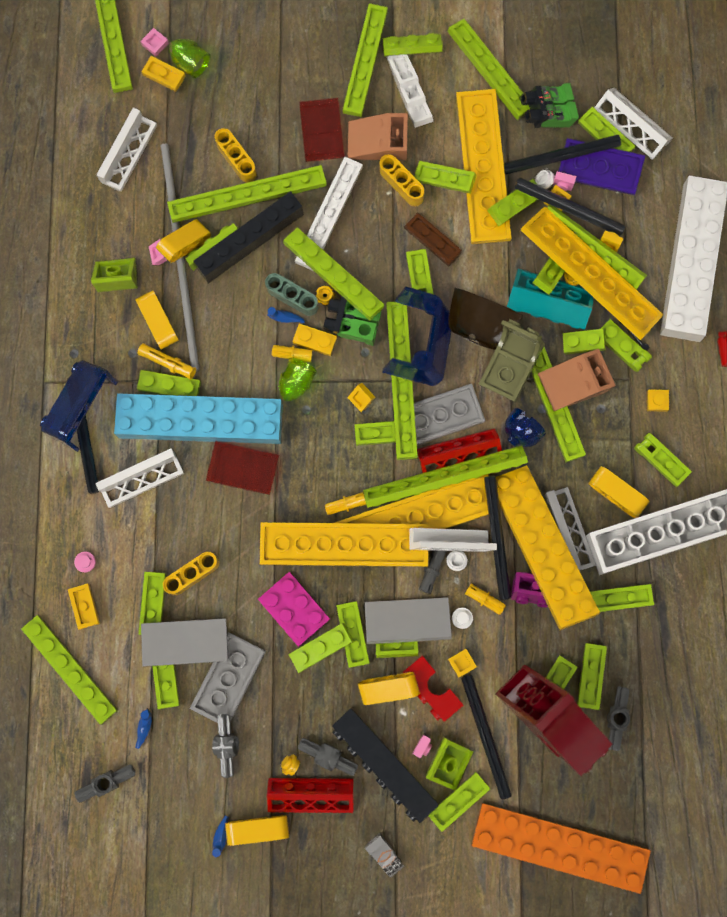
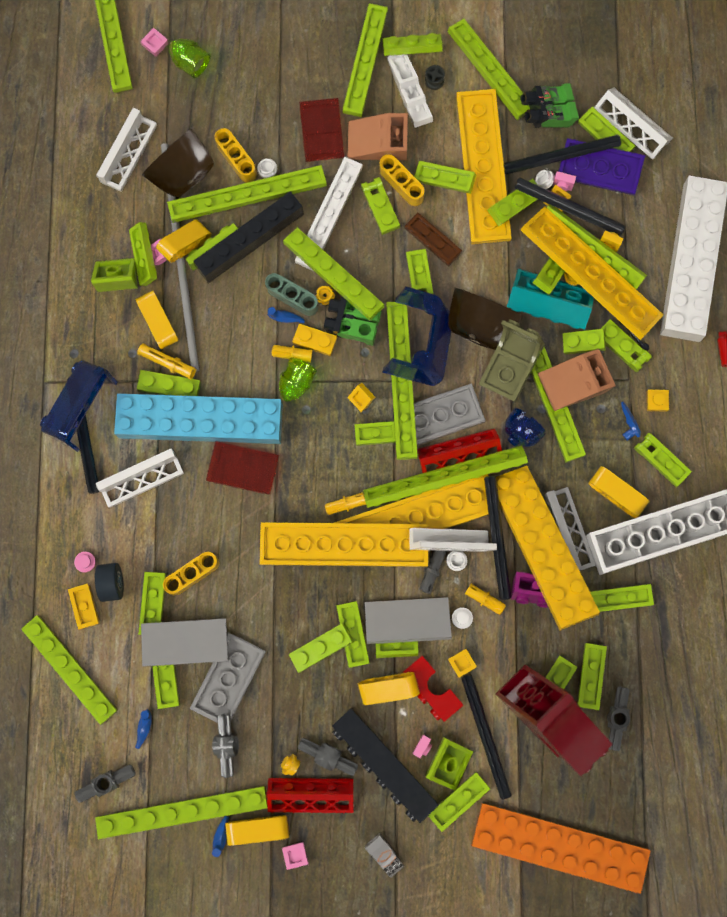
(109, 582): none -> black wheel
(143, 254): none -> lime plate
(163, 73): yellow plate -> none
(178, 164): none -> dark brown piece
(181, 812): none -> lime plate
(267, 168): none -> white plate
(293, 609): dark pink plate -> none
(295, 855): none -> bright pink plate
(380, 206): none -> lime plate
(432, 73): none -> pearl dark grey wheel
(634, 429): none -> blue bar

